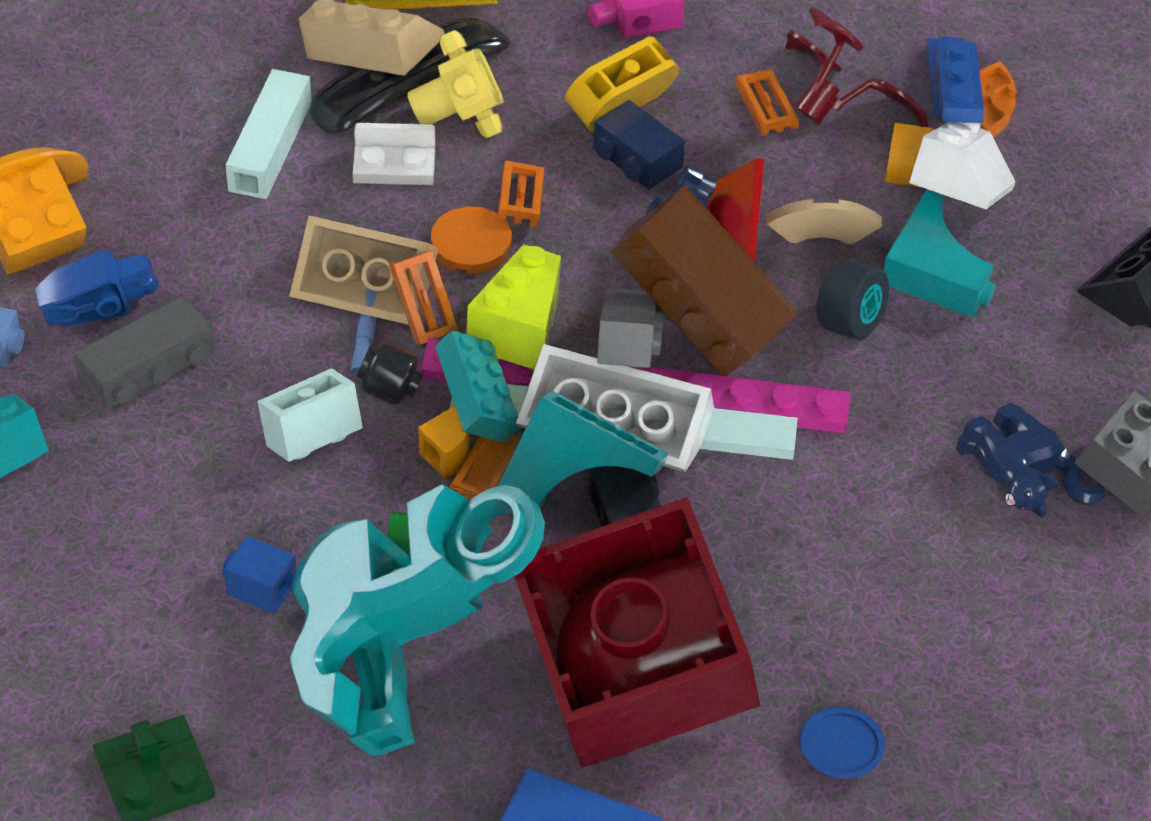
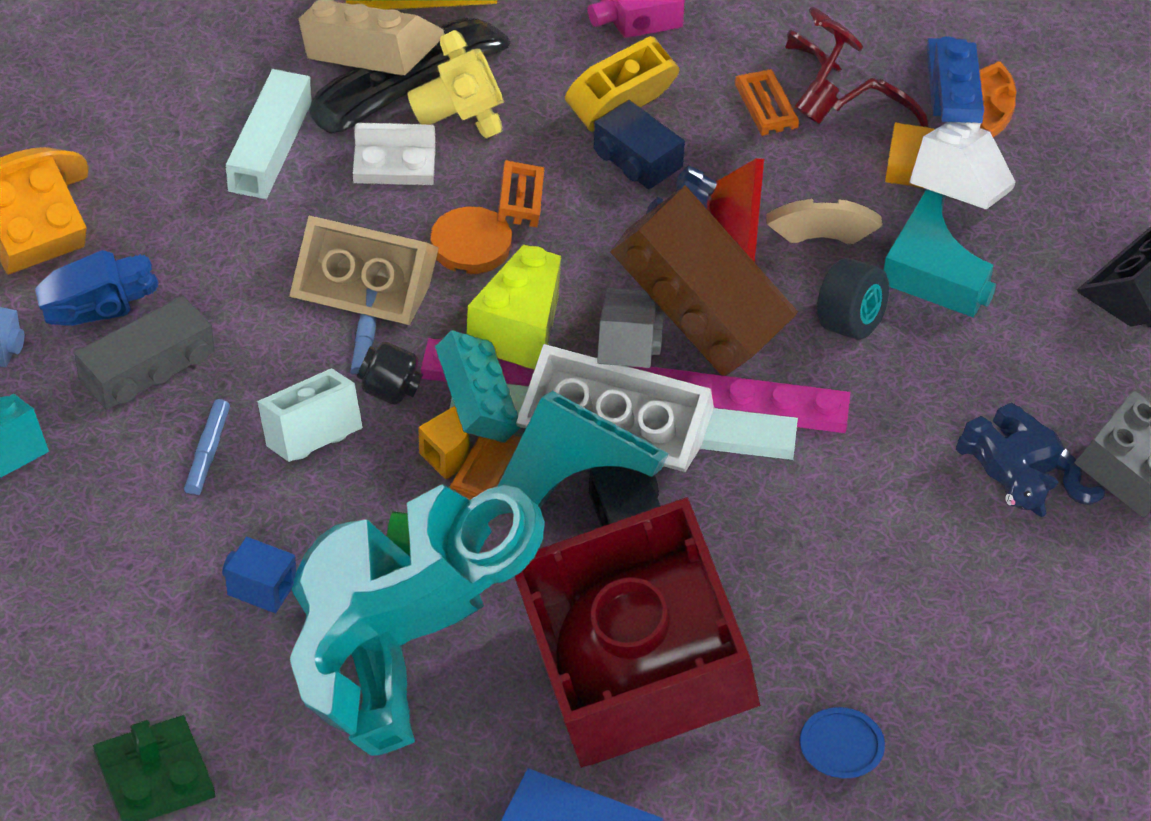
(207, 447): none -> medium blue piece
(408, 302): orange tile -> none

